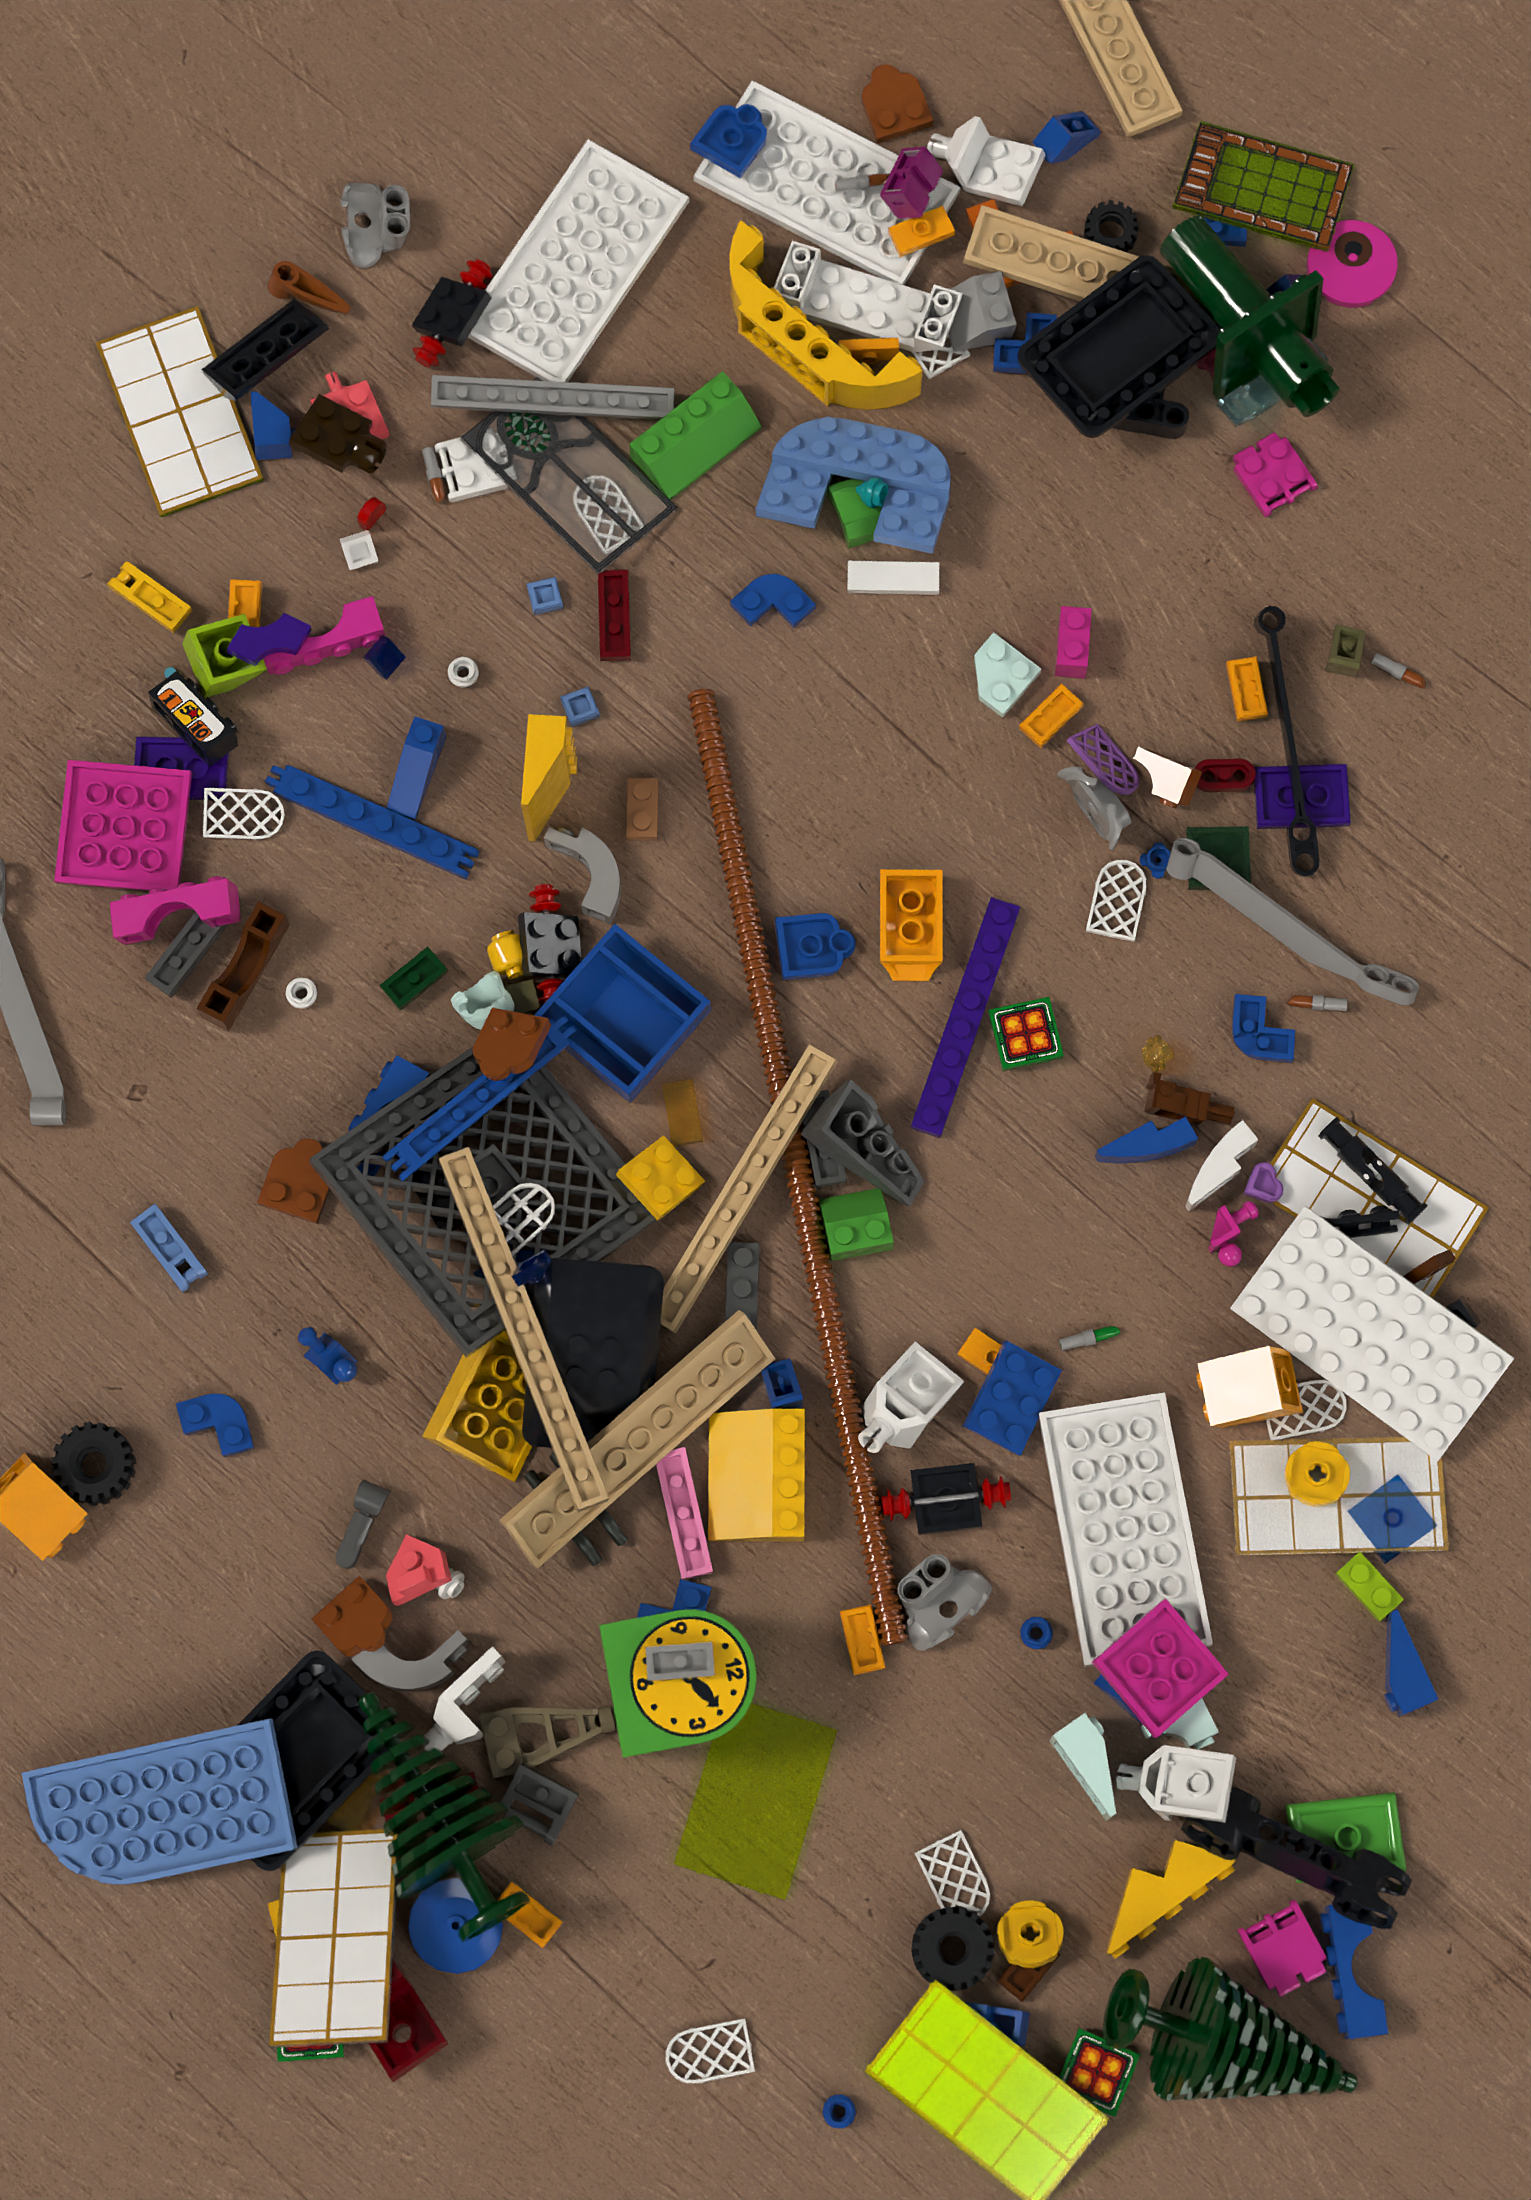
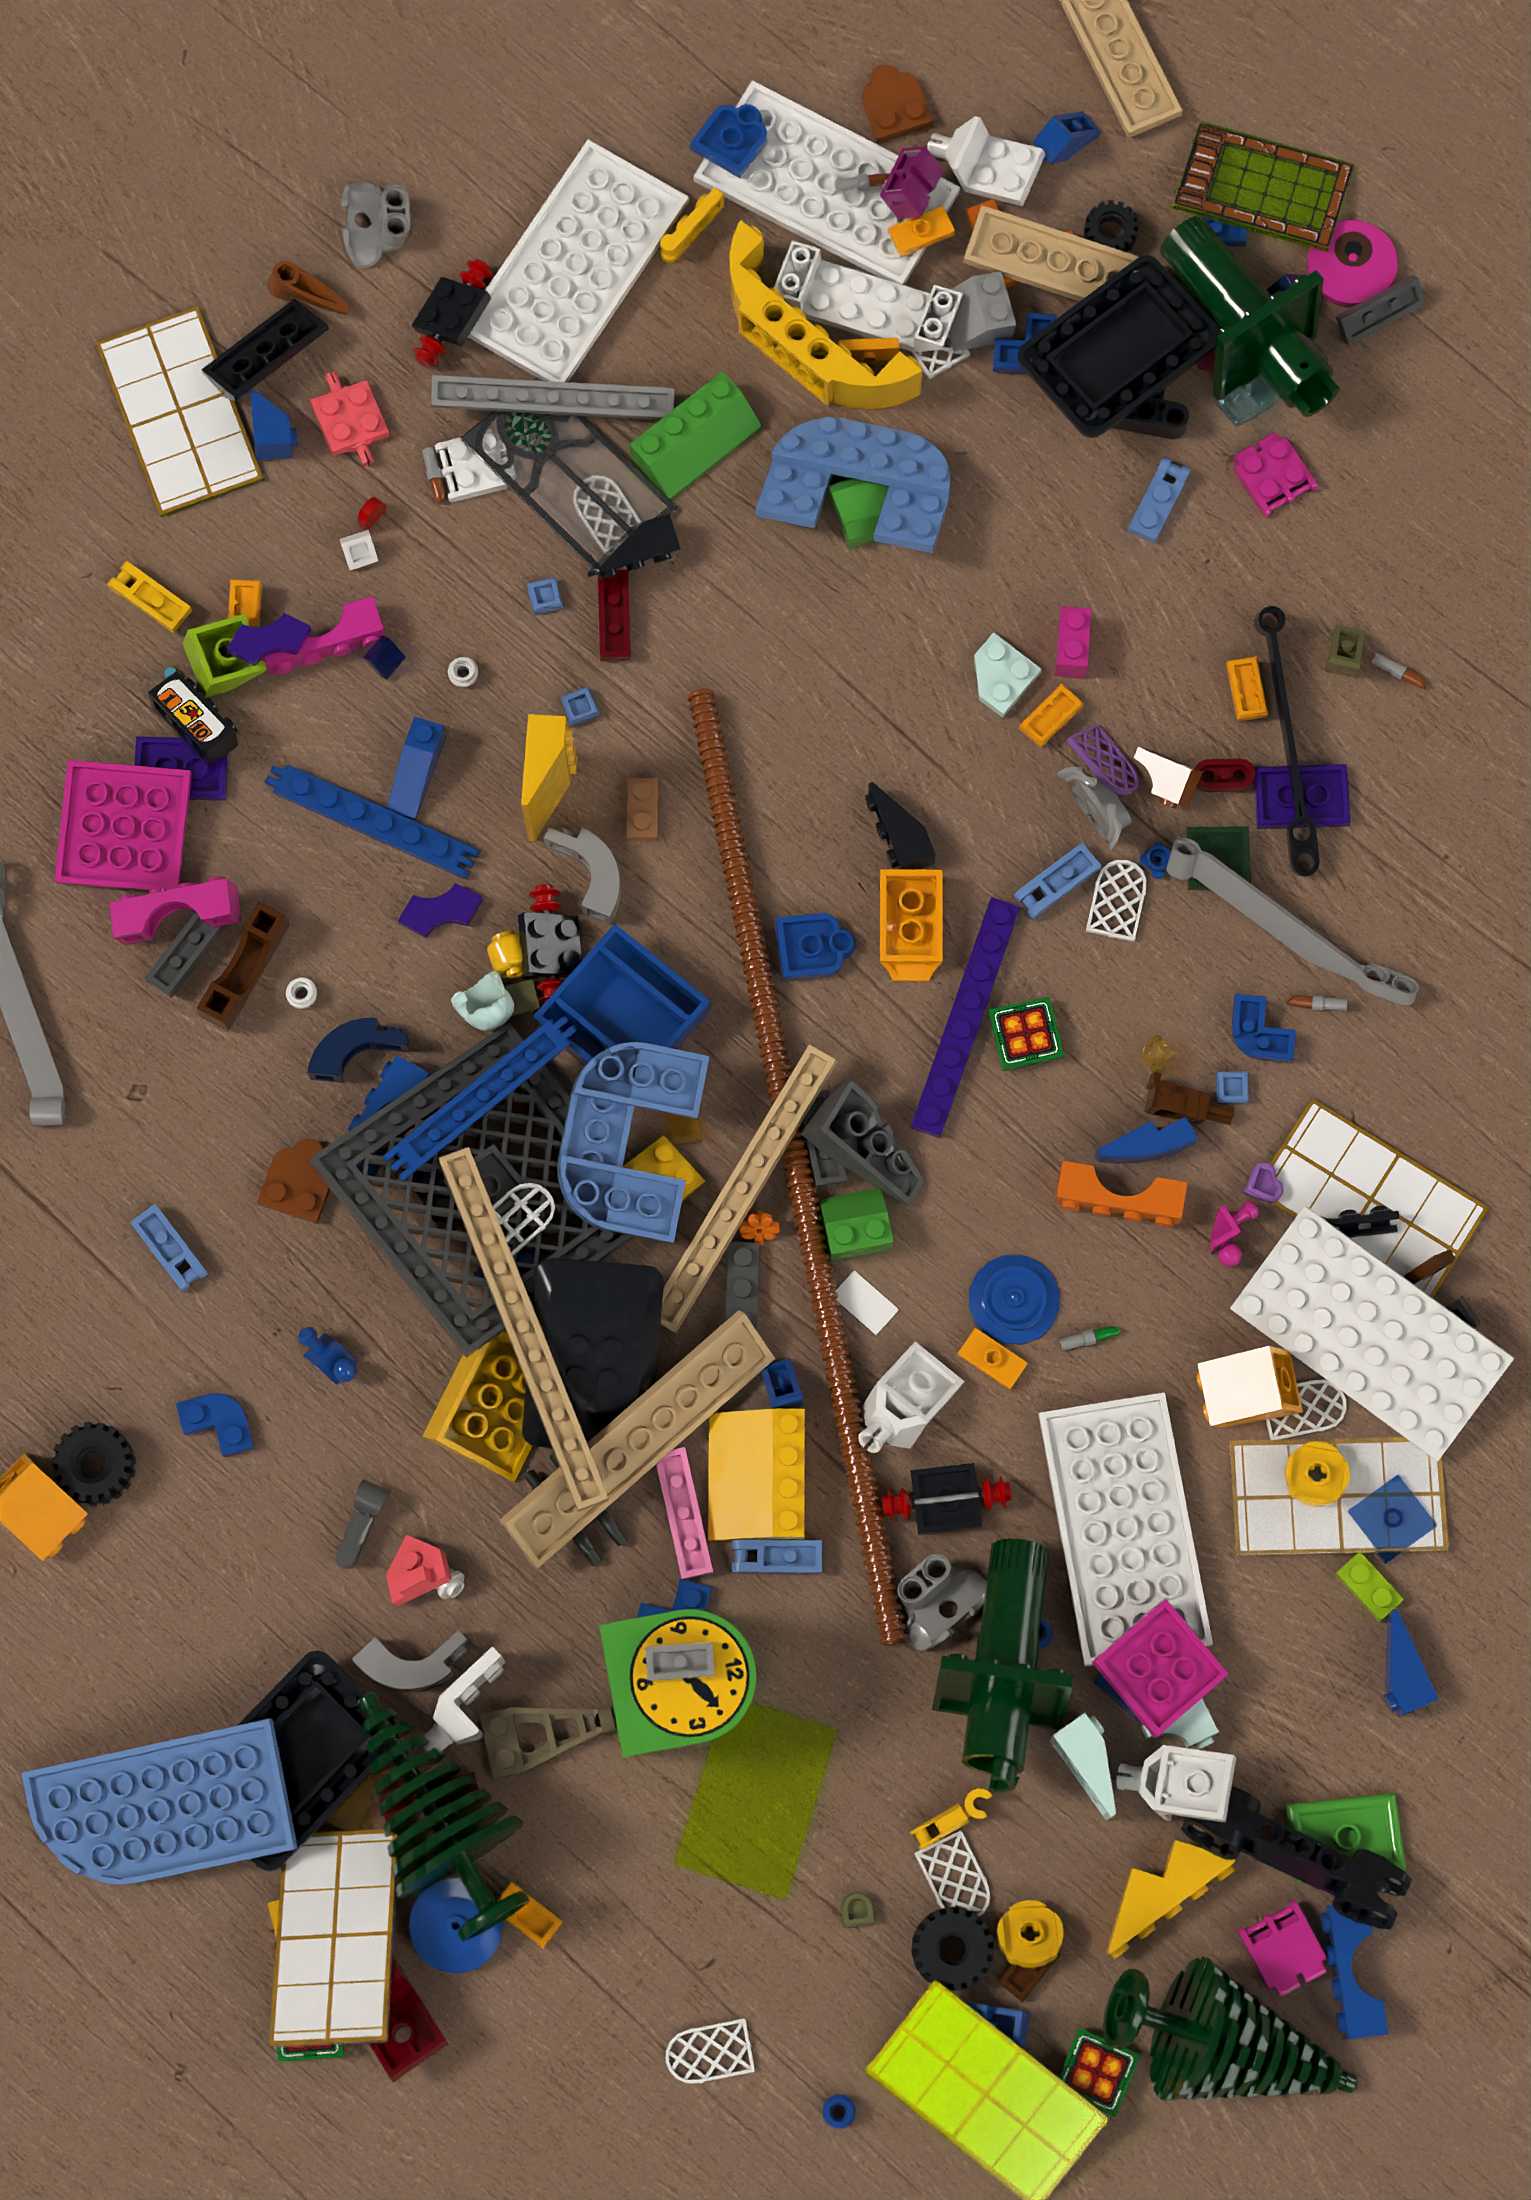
(250, 792): white window -> none
(338, 437): dark brown plate -> none
(348, 1041): none -> dark blue arch
(355, 1619): dark orange plate -> none
(413, 978): dark green plate -> none
(454, 906): none -> dark purple tile
(509, 1042): dark orange plate -> none
(532, 1269): clear blue plate -> none
(542, 1795): dark grey plate -> none
(599, 1129): none -> medium blue plate
(641, 542): none -> black slope
(691, 226): none -> yellow plate
(759, 1227): none -> orange plant
(774, 592): blue plate -> none
(778, 1556): none -> medium blue plate
(857, 1910): none -> olive tile
(862, 1640): light orange plate -> none
(865, 1302): none -> white sticker
(873, 492): teal plate -> none
(893, 577): white tile -> none
(905, 835): none -> black slope
(951, 1819): none -> yellow piece
(1002, 1685): none -> dark green piece
(1012, 1398): blue plate -> none
(1014, 1299): none -> blue piece
(1058, 880): none -> medium blue plate
(1158, 501): none -> medium blue plate
(1160, 1202): none -> orange arch
(1221, 1164): white slope -> none
(1232, 1088): none -> medium blue tile
(1357, 1155): black piece -> none
(1380, 310): none -> dark grey plate

